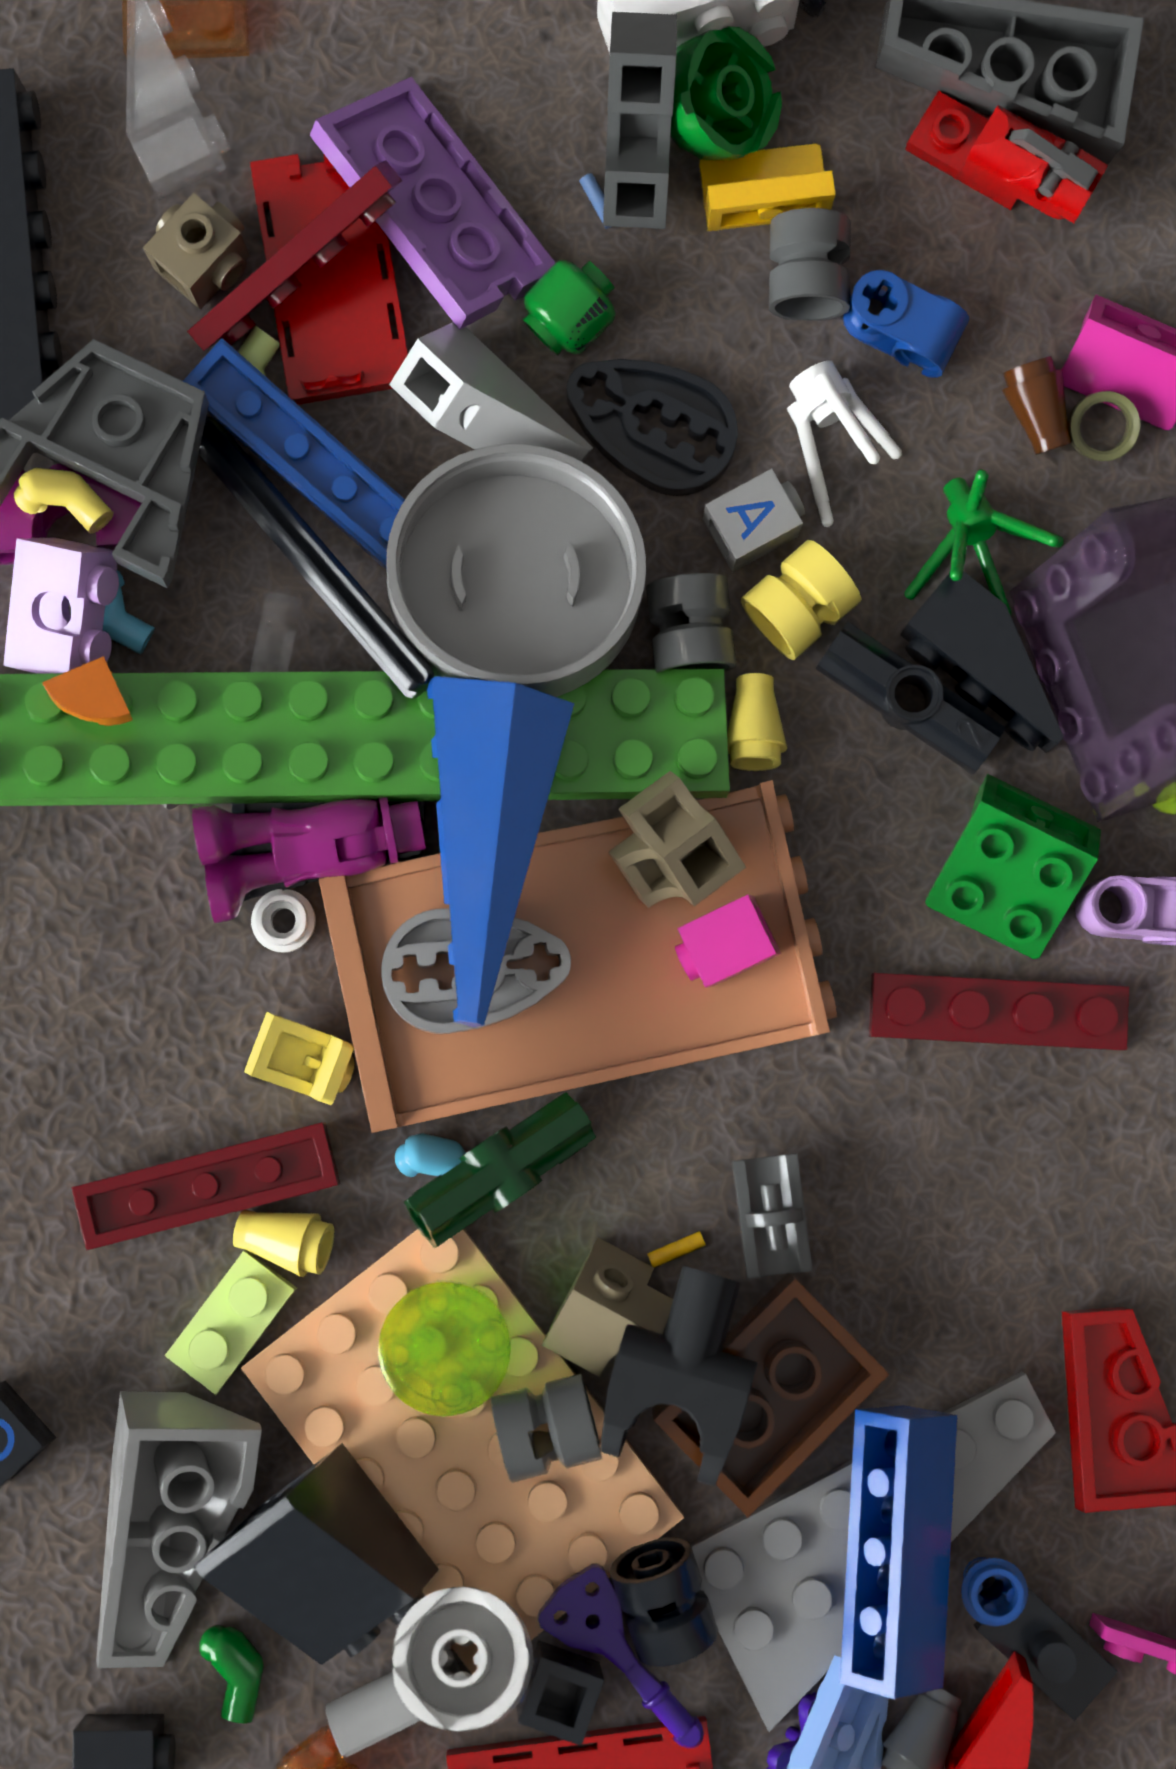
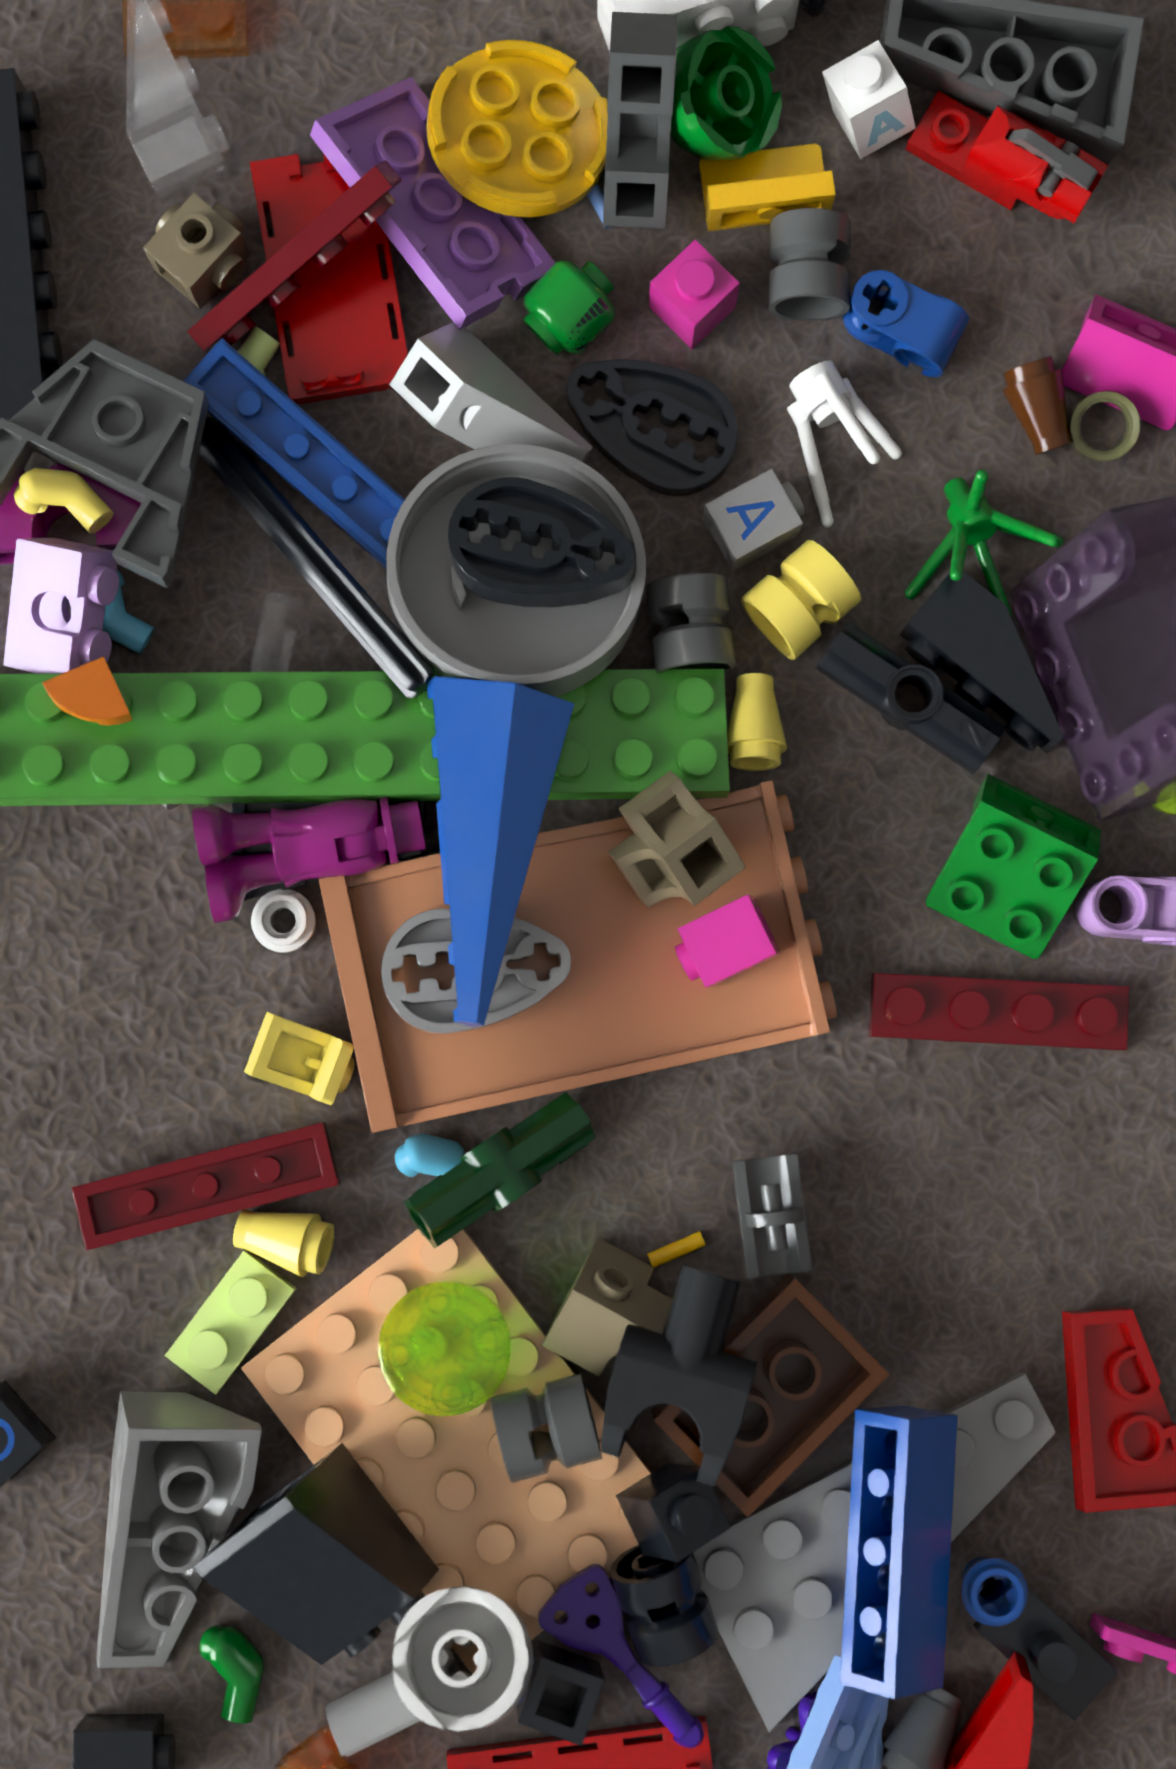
(518, 129): none -> yellow tile
(536, 510): none -> black piece
(672, 1512): none -> black brick
(693, 294): none -> dark pink brick
(869, 99): none -> white brick

